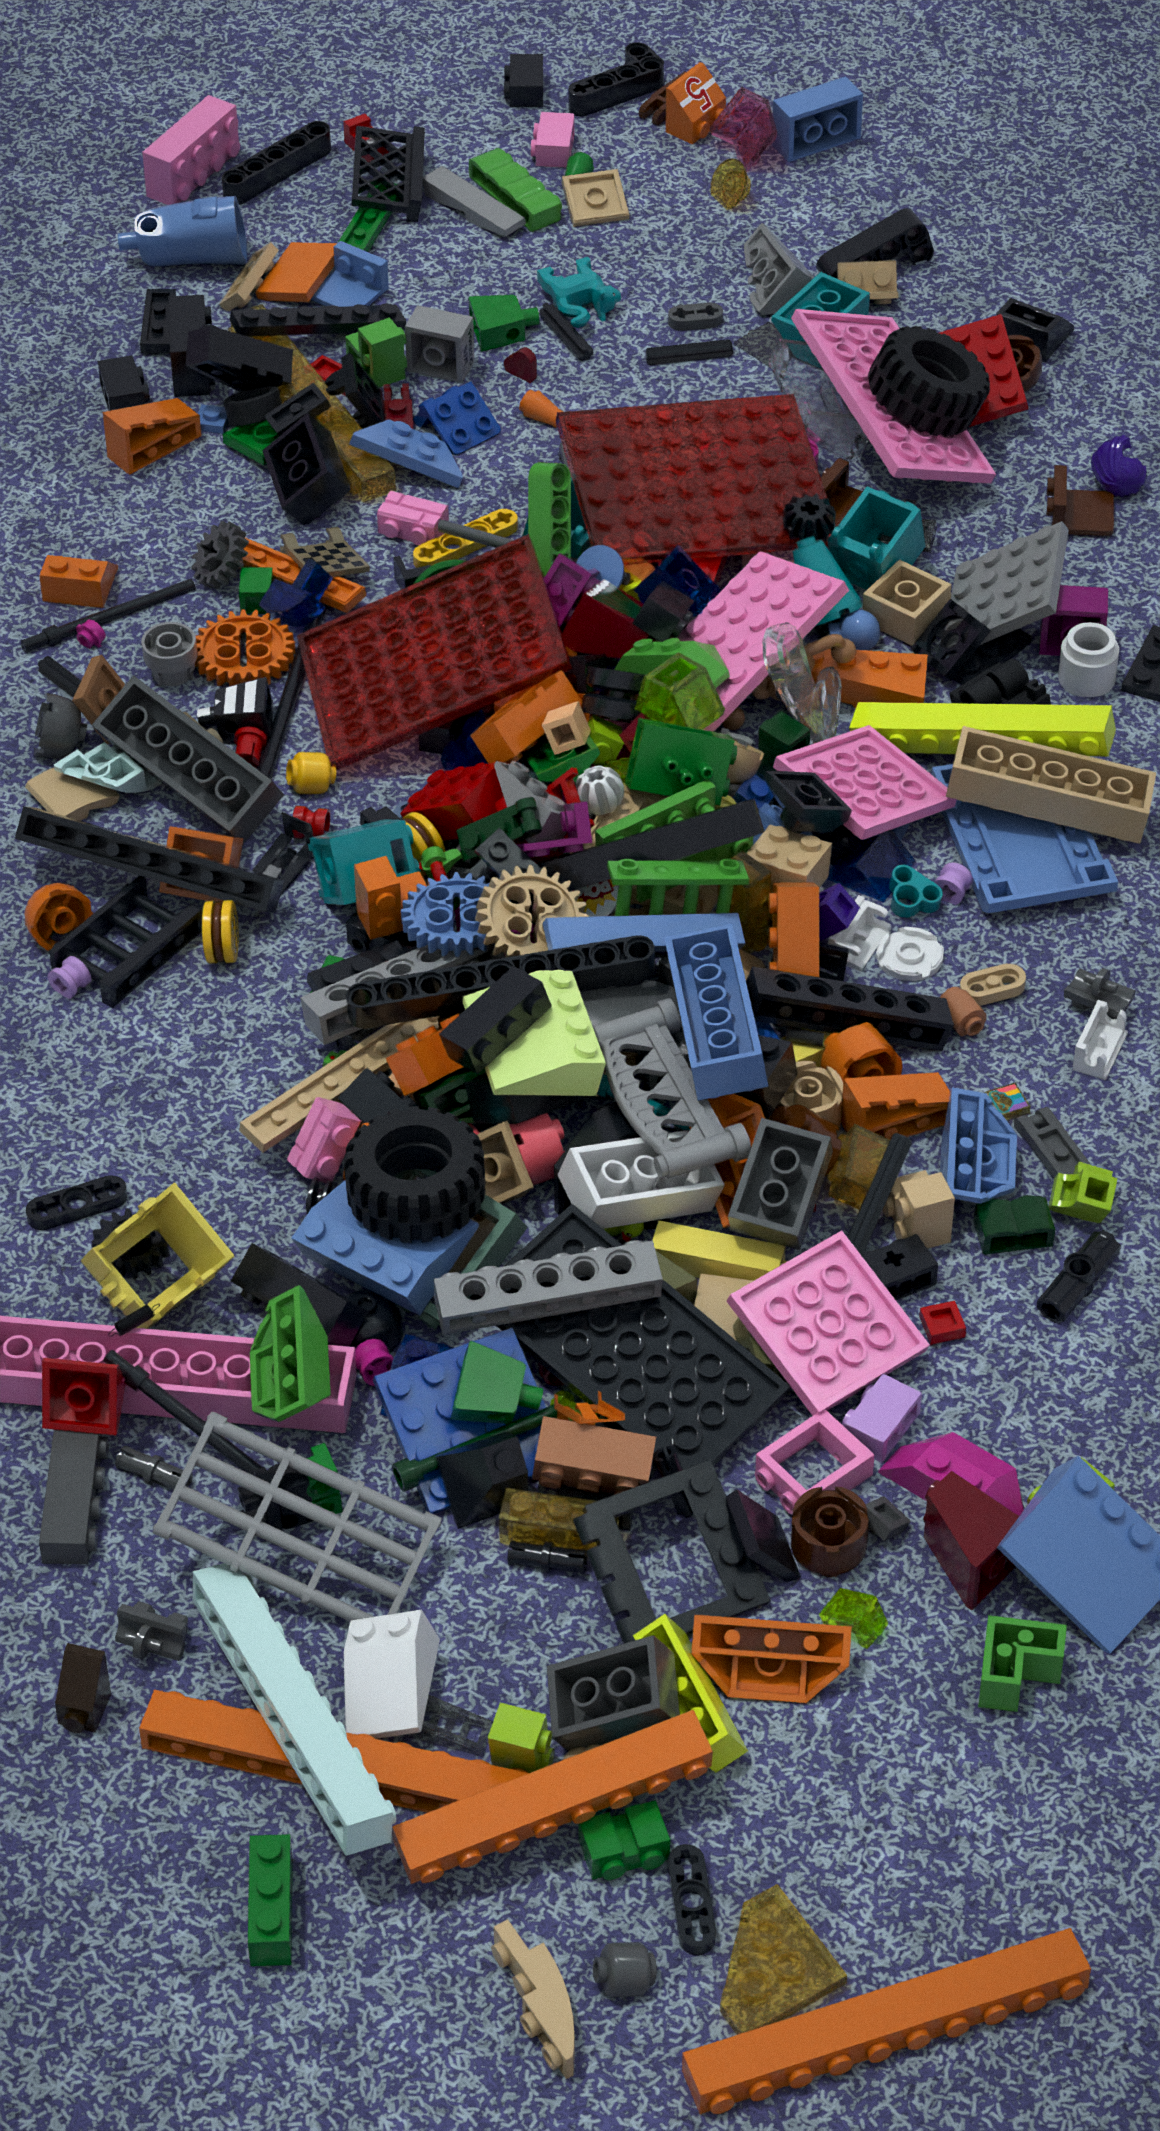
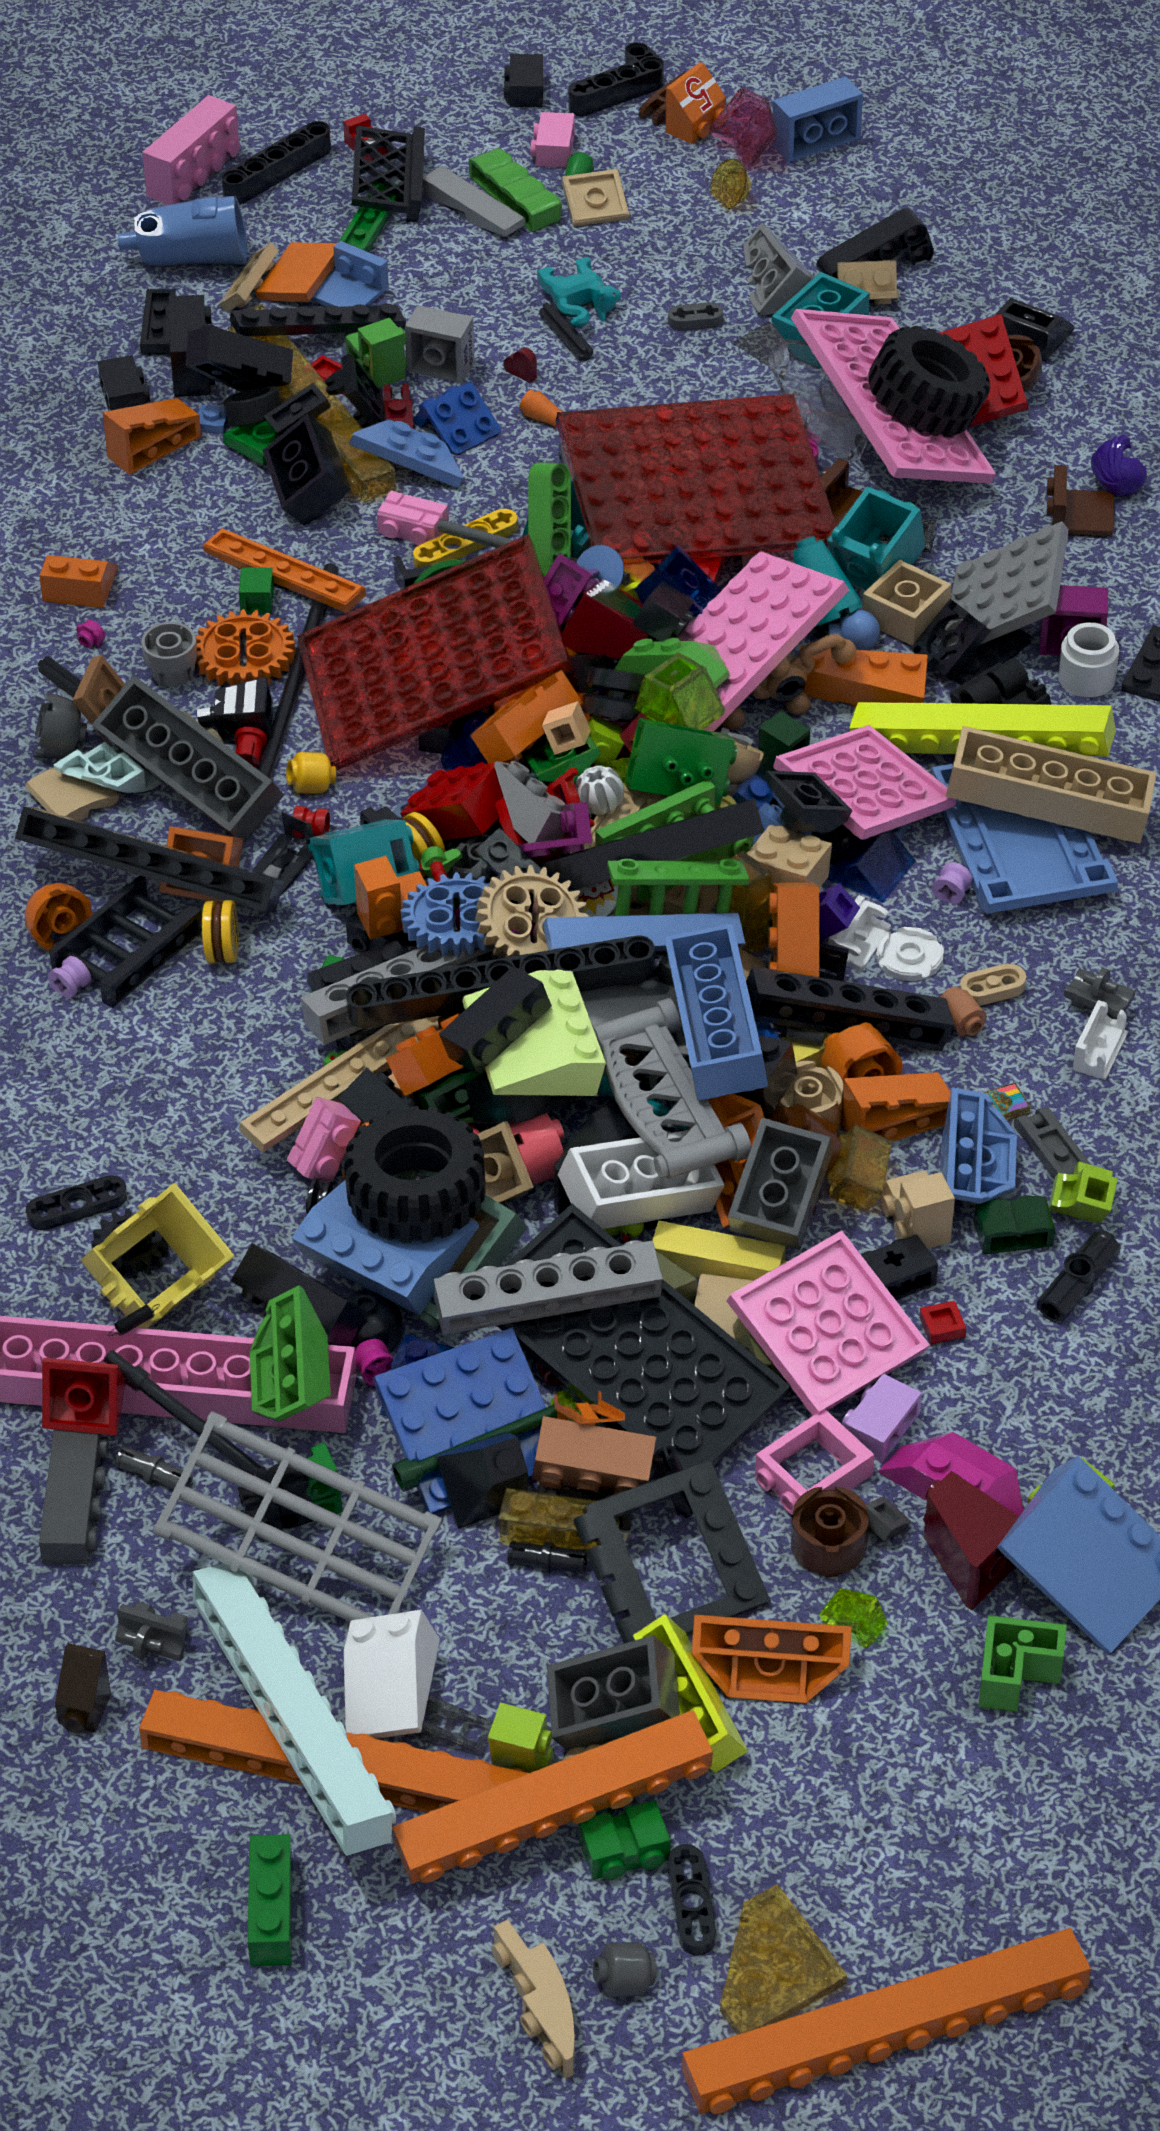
(54, 635): black bar -> none
(220, 555): dark grey gear -> none
(298, 602): clear blue brick -> none
(333, 556): dark tan flag -> none
(492, 1387): green torso -> none
(500, 320): green torso -> none
(507, 820): dark green plate -> none
(689, 352): black axle -> none
(762, 1536): black tile -> none
(808, 702): clear animal -> none
(809, 517): black gear -> none
(879, 1191): black axle -> none
(915, 888): teal piece -> none

